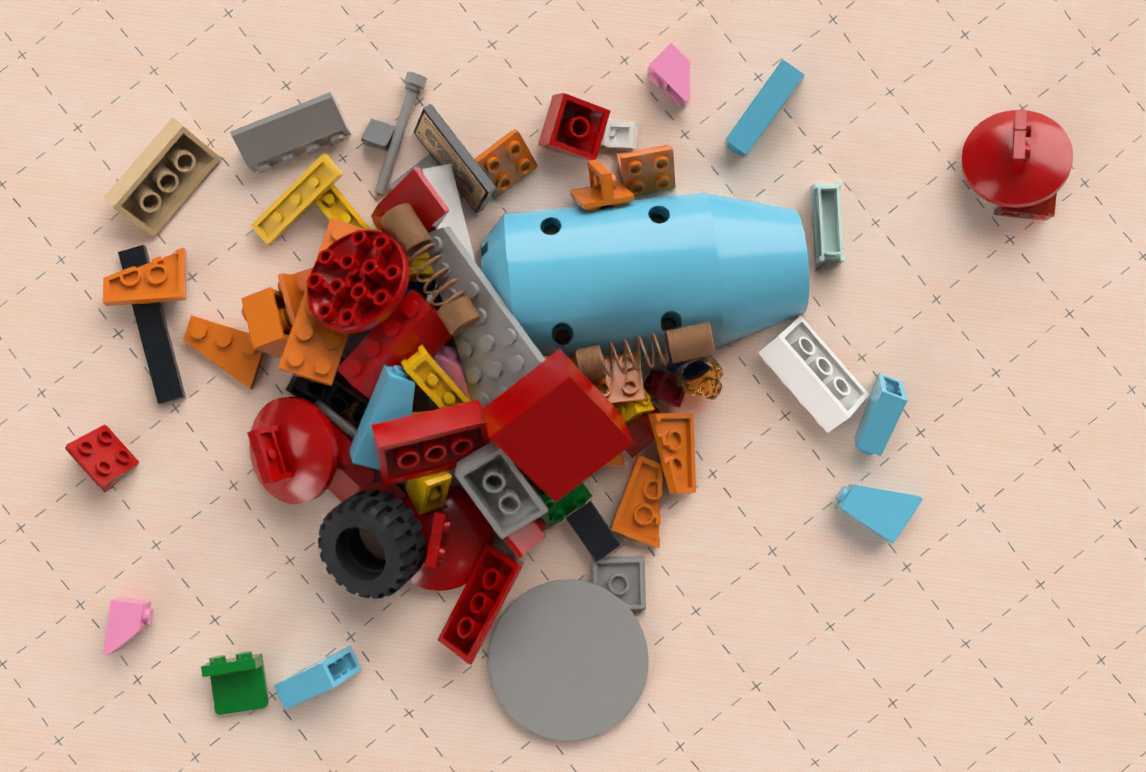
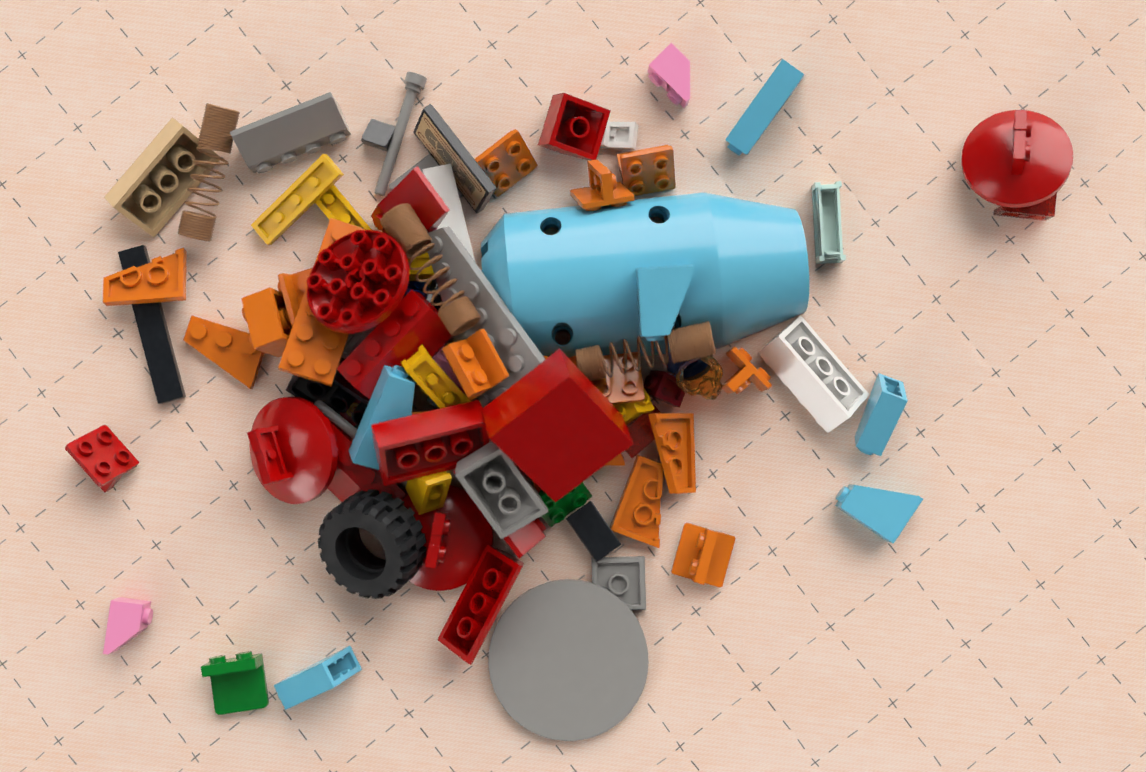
(213, 136): none -> medium nougat piece
(476, 364): none -> orange bracket
(660, 298): none -> medium azure slope
(703, 555): none -> orange bracket
(746, 374): none -> orange bracket

